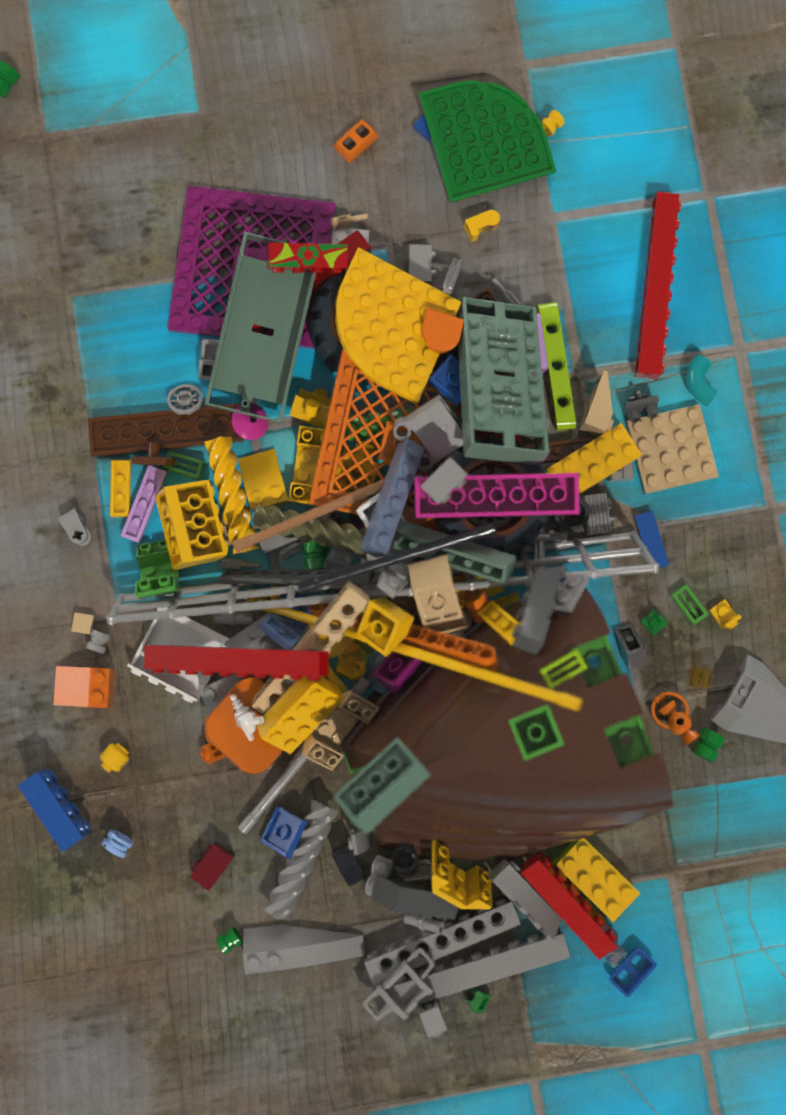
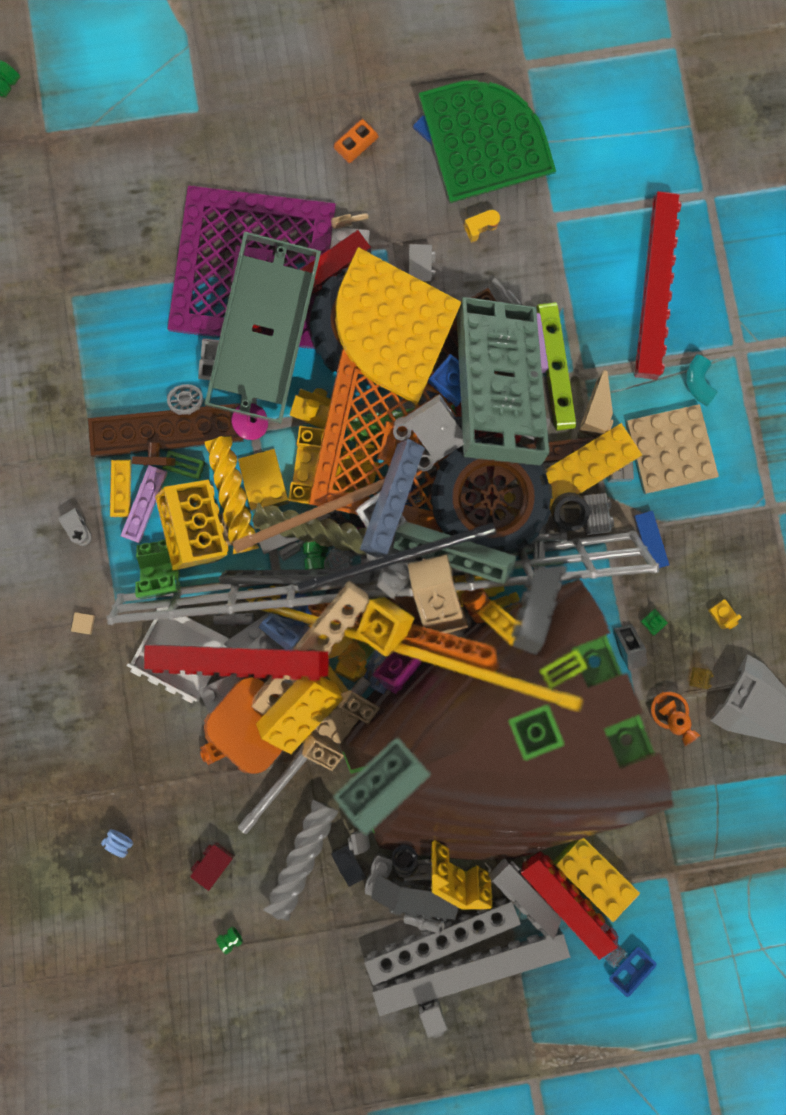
(55, 809): blue brick -> none
(84, 687): orange slope -> none
(98, 641): light grey wheel -> none
(114, 757): yellow head -> none
(236, 564): light grey axle -> none
(245, 717): white piece -> none
(283, 831): blue tile -> none
(296, 947): light grey wedge -> none
(307, 257): red brick -> none
(382, 989): light grey bar -> none
(441, 330): orange tile -> none
(444, 481): light grey brick -> none
(452, 275): light grey axle -> none
(479, 1002): green tile -> none
(504, 496): dark pink brick -> none
(554, 121): yellow wheel -> none
(570, 592): light grey plate -> none
(639, 403): dark grey hips -> none
(679, 592): bright green tile -> none
(708, 745): green wheel -> none

